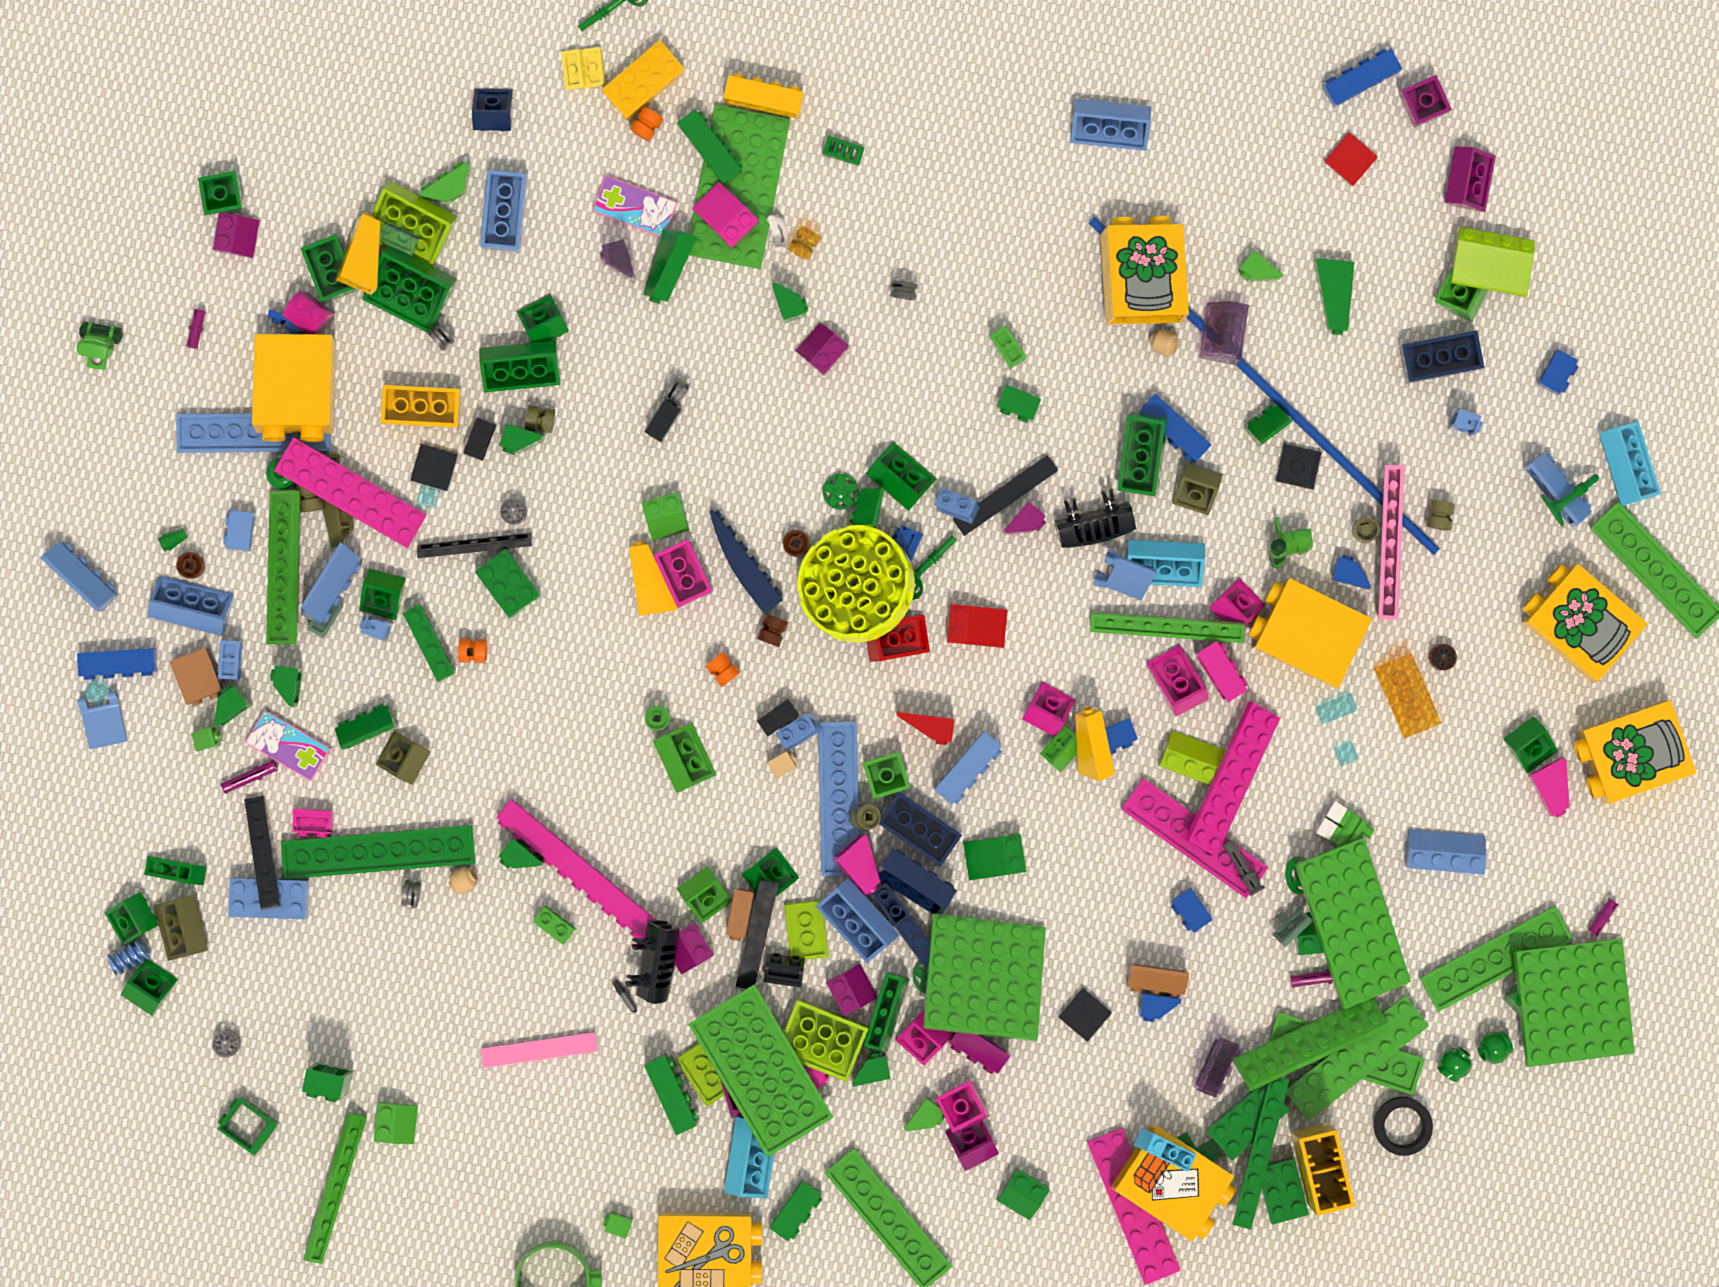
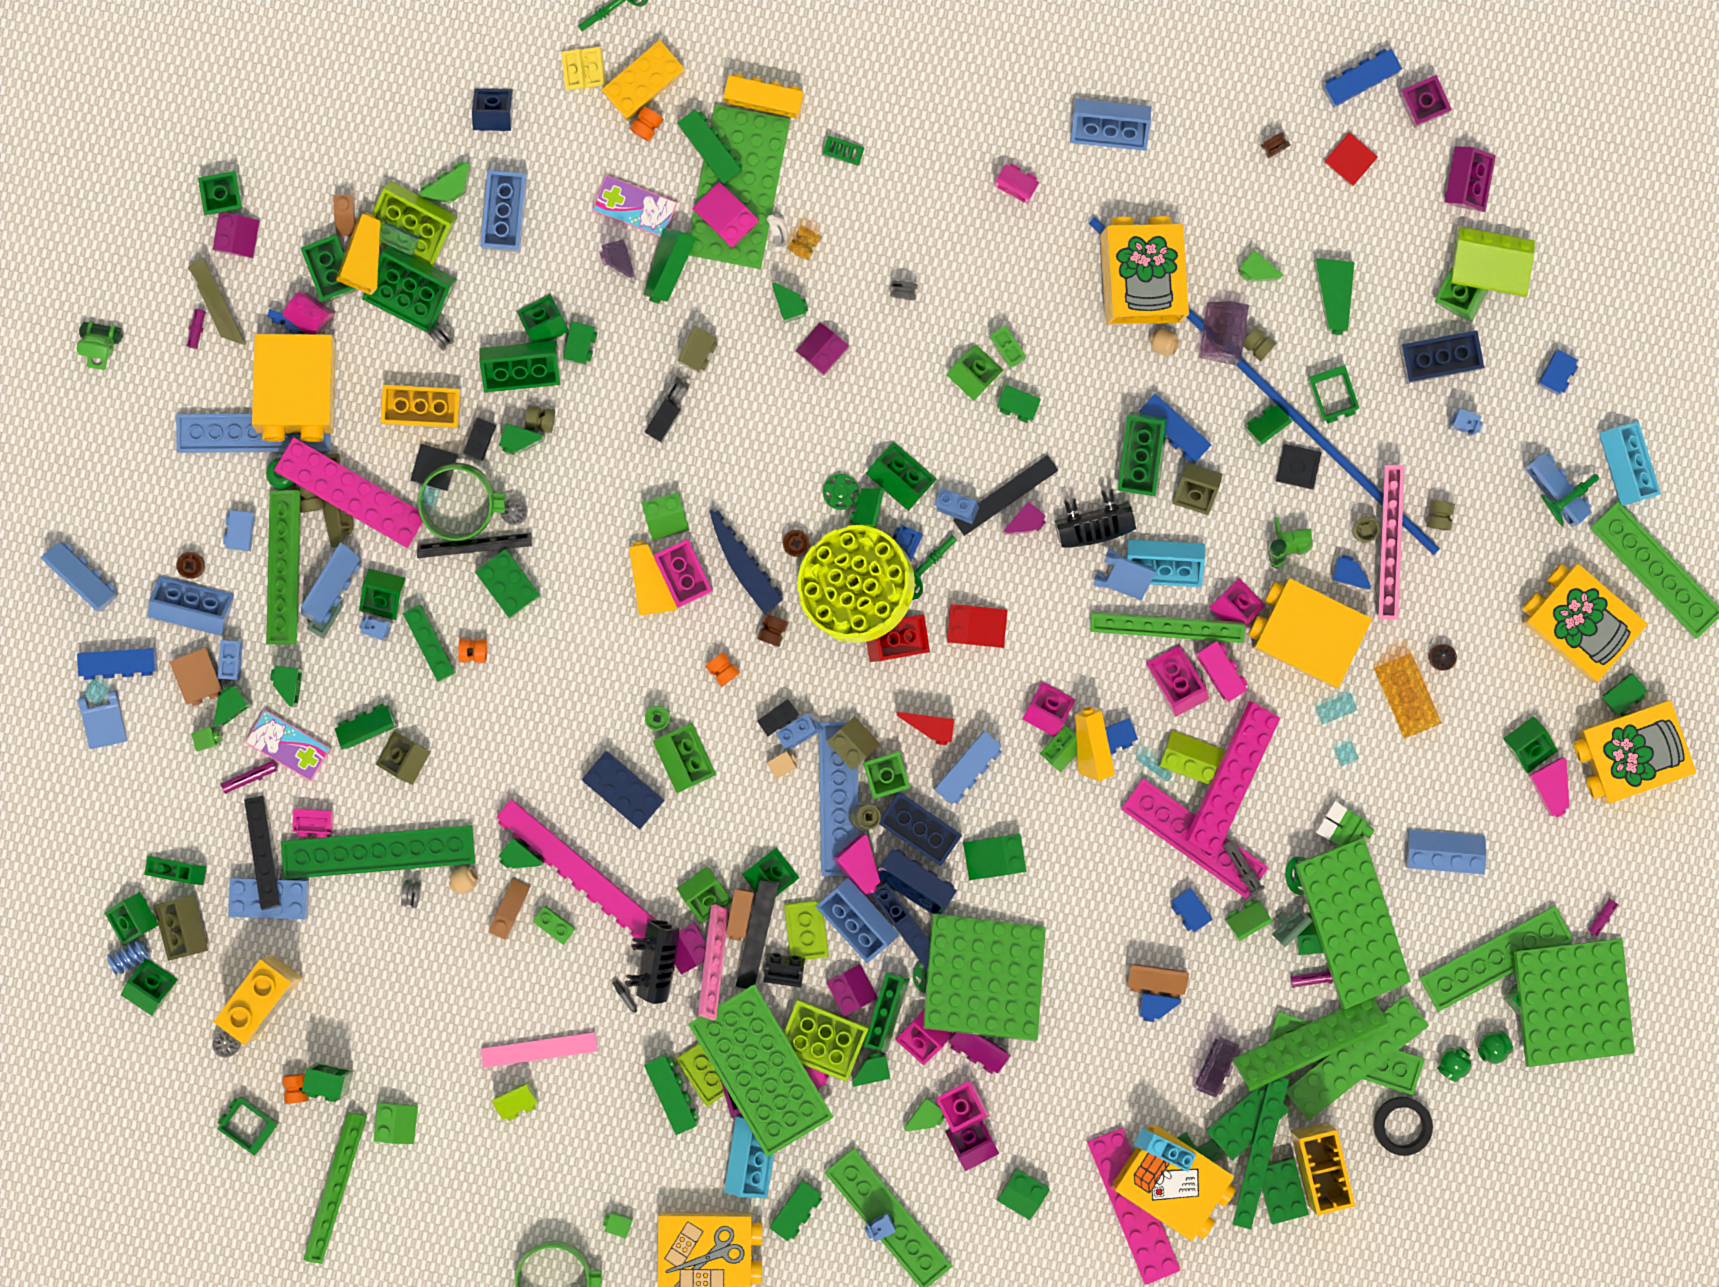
(172, 539): green cone -> none
(215, 301): none -> olive wedge
(258, 999): none -> yellow brick
(293, 1086): none -> orange wheel
(344, 214): none -> medium nougat slope
(497, 502): none -> bright green cylinder
(509, 909): none -> medium nougat slope
(515, 1101): none -> lime slope
(579, 343): none -> green hinge
(623, 790): none -> dark blue brick
(697, 350): none -> olive slope
(713, 962): none -> bright pink tile
(853, 743): none -> olive slope
(880, 1227): none -> medium blue hinge
(974, 372): none -> bright green slope
(1017, 183): none -> dark pink slope
(1085, 1014): black tile -> none
(1153, 767): none -> clear light blue tile
(1248, 920): none -> bright green slope
(1259, 343): none -> olive wheel
(1274, 143): none -> reddish brown wheel
(1312, 380): none -> green window
(1624, 694): none -> green hinge

